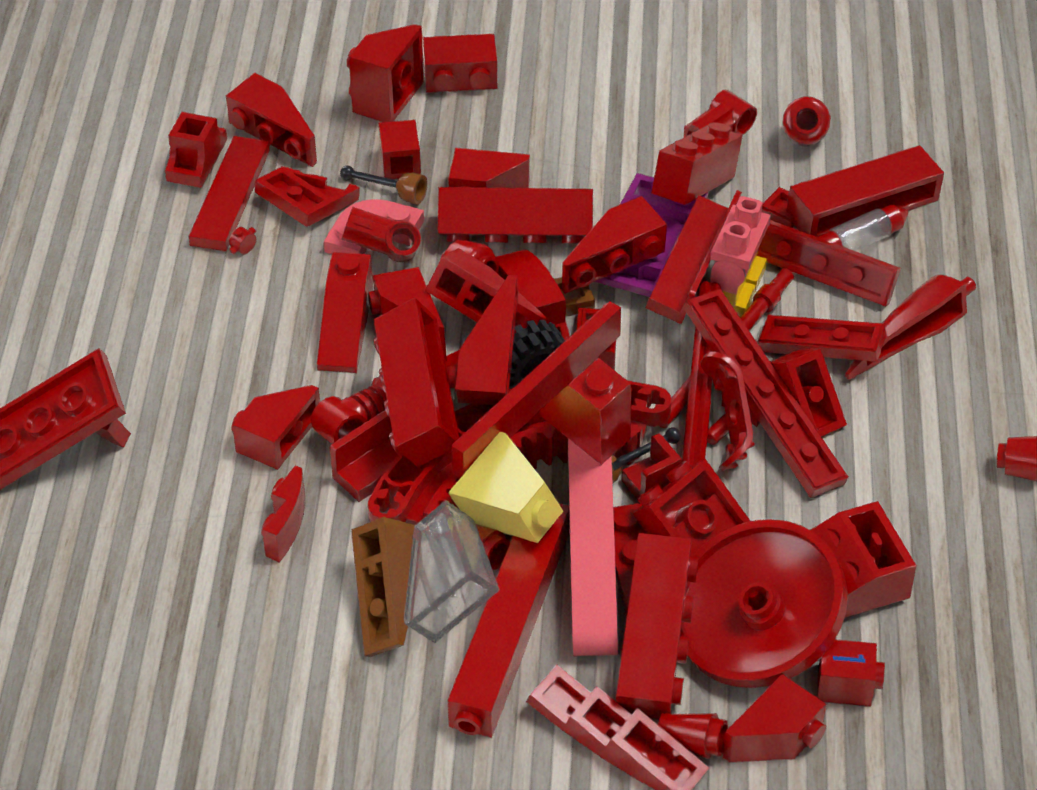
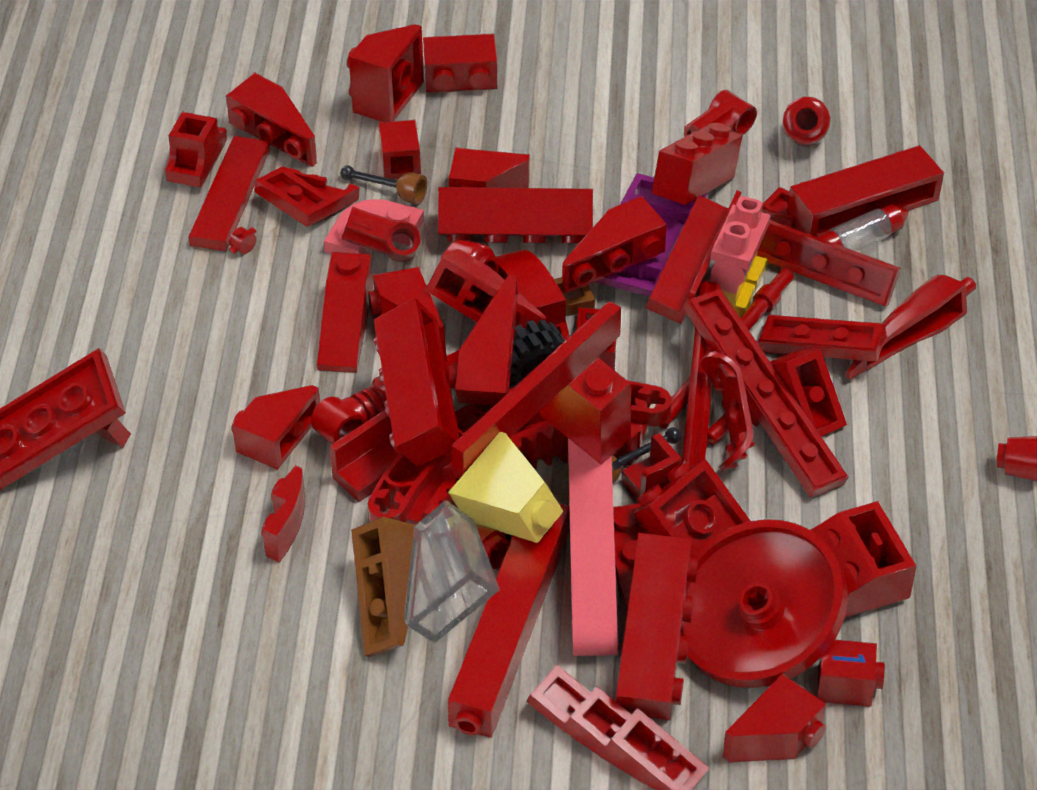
(696, 732): red cone -> none

